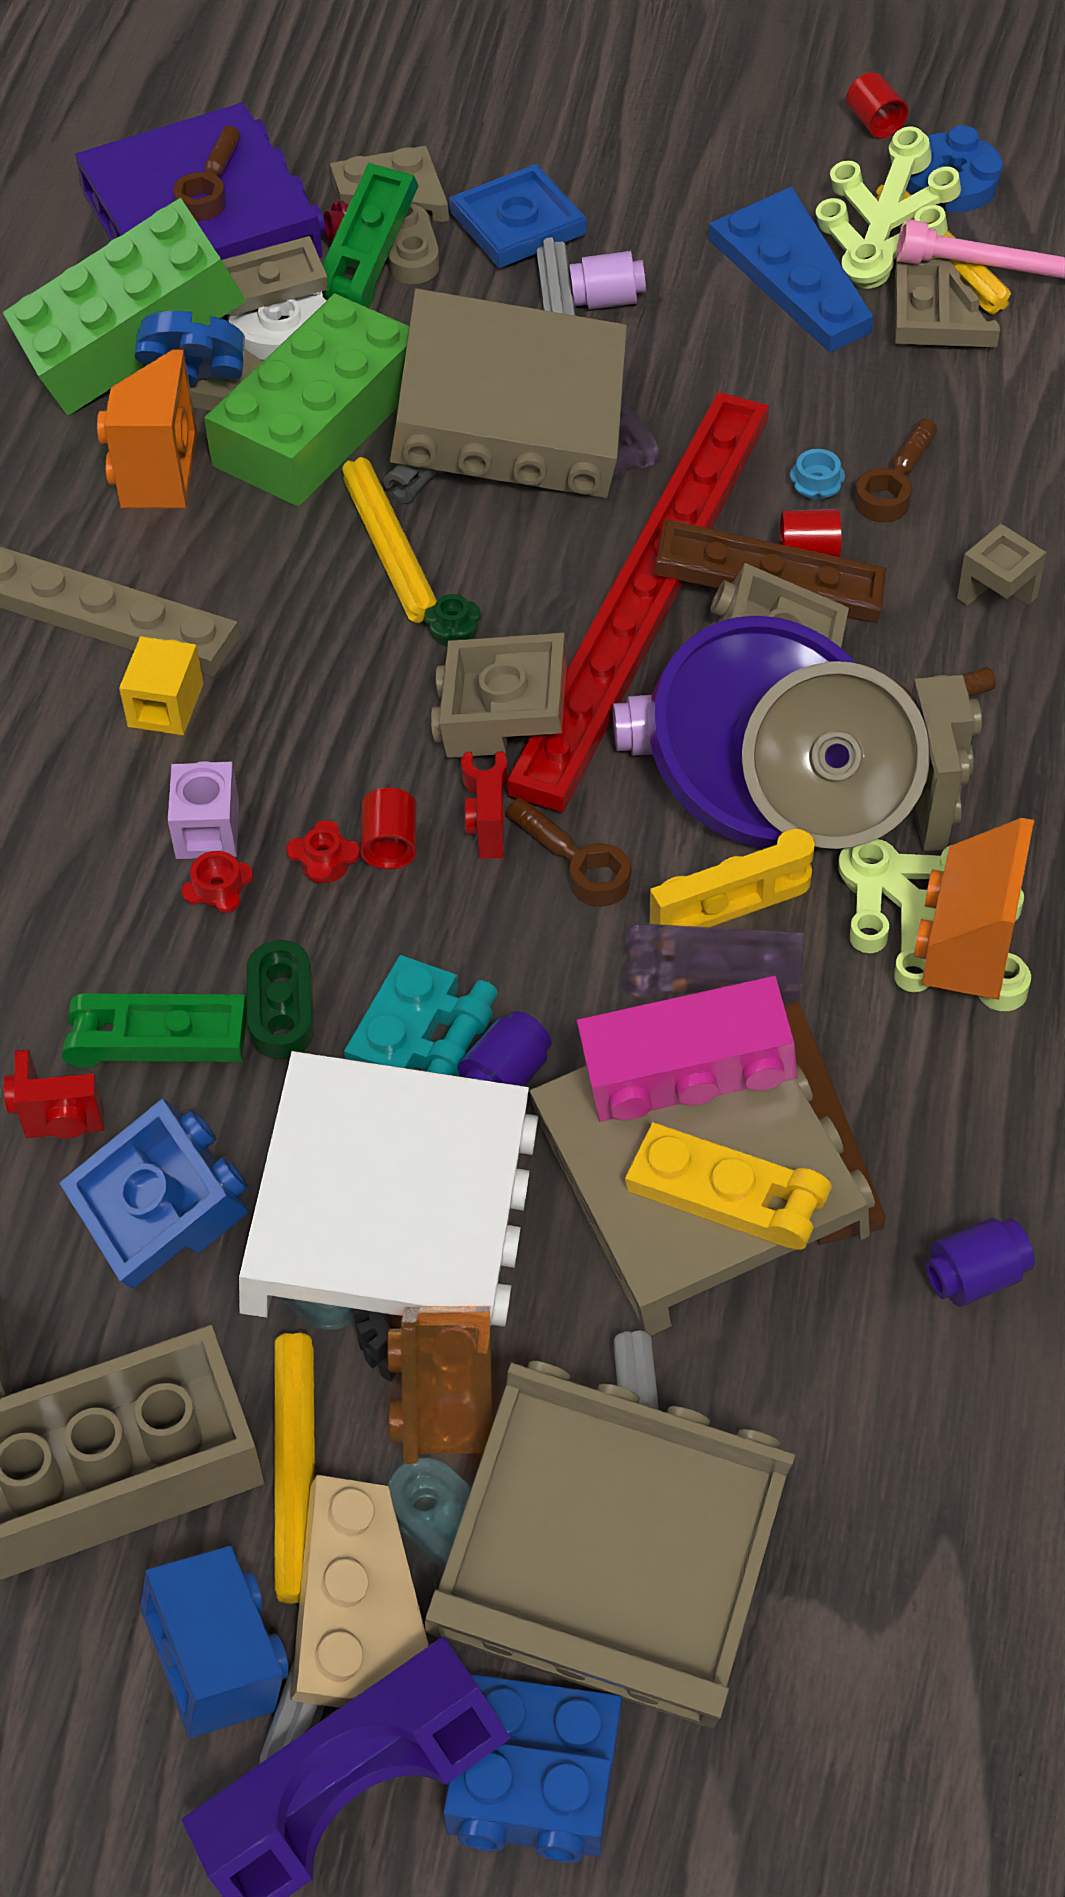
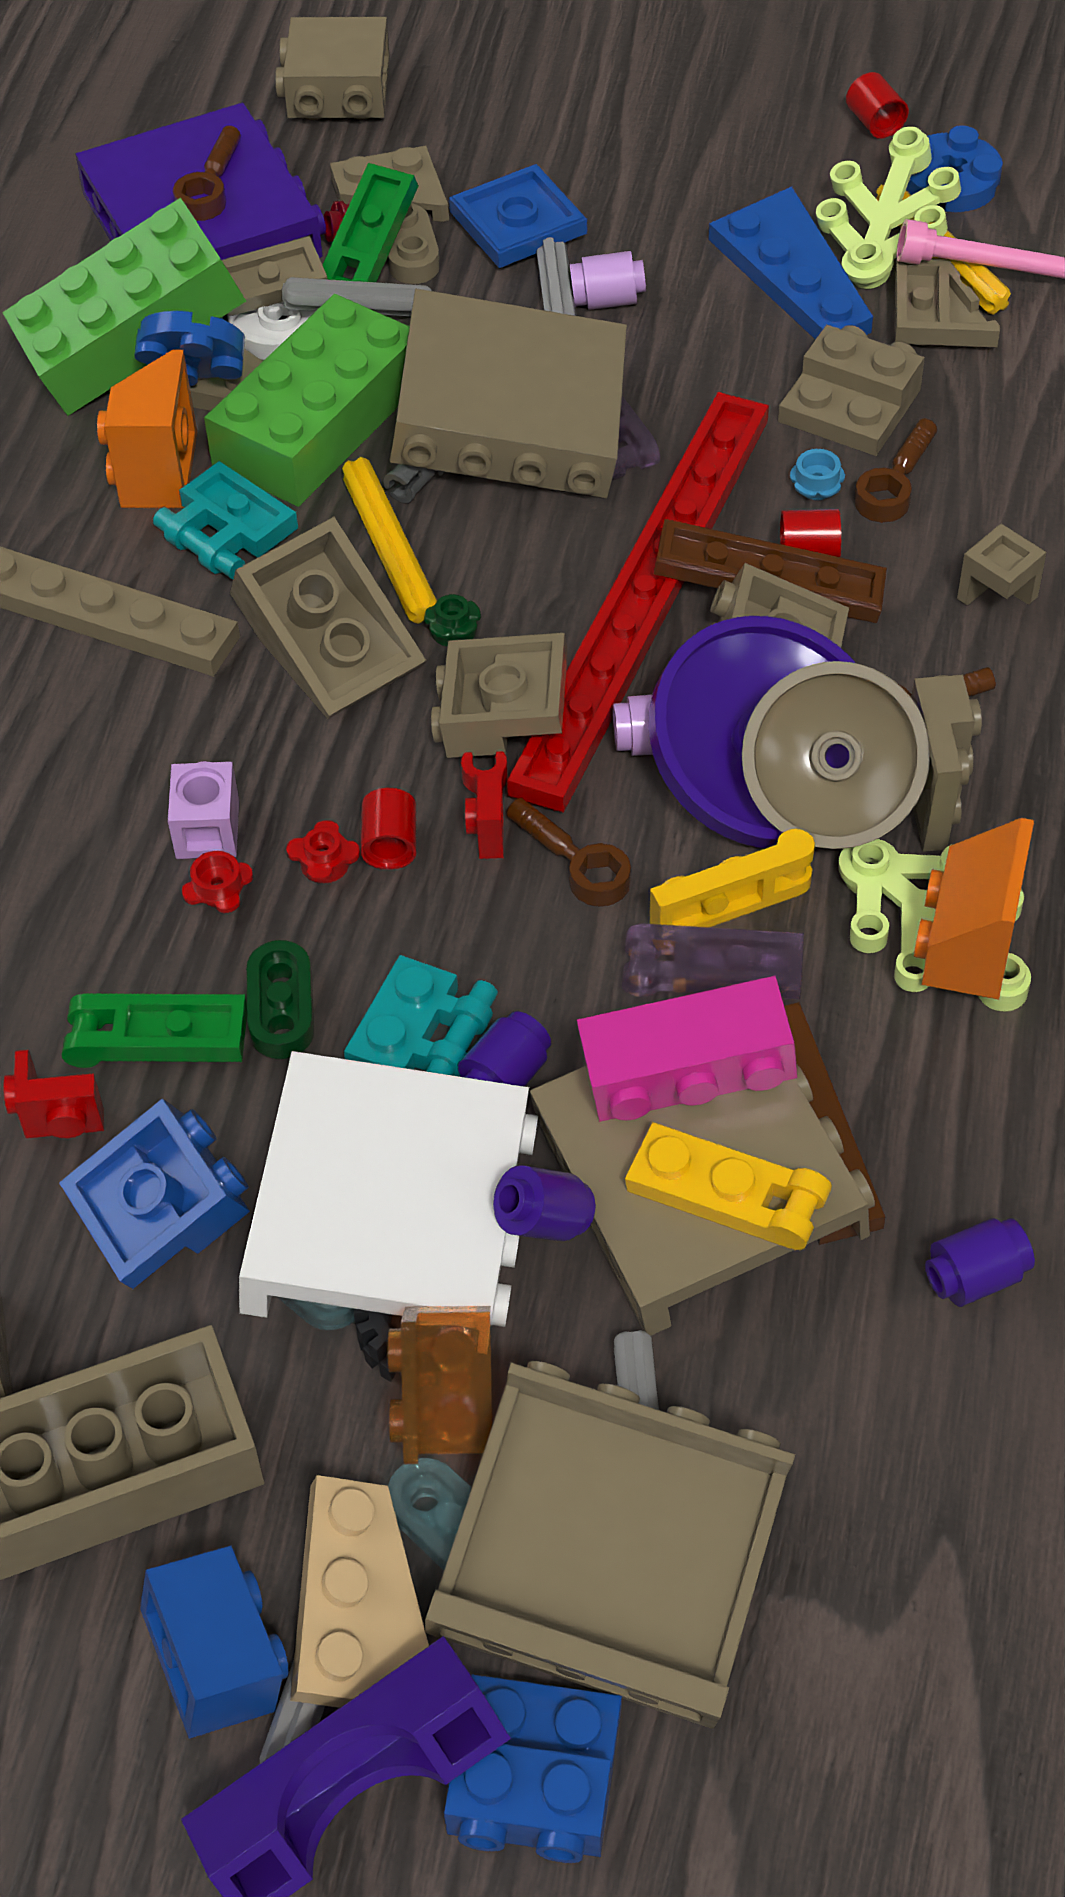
(161, 685): yellow brick -> none
(235, 508): none -> teal plate
(292, 1458): yellow axle -> none
(325, 618): none -> dark tan slope
(334, 67): none -> dark tan brick
(381, 297): none -> light grey axle
(543, 1203): none -> dark purple brick
(853, 388): none -> dark tan plate

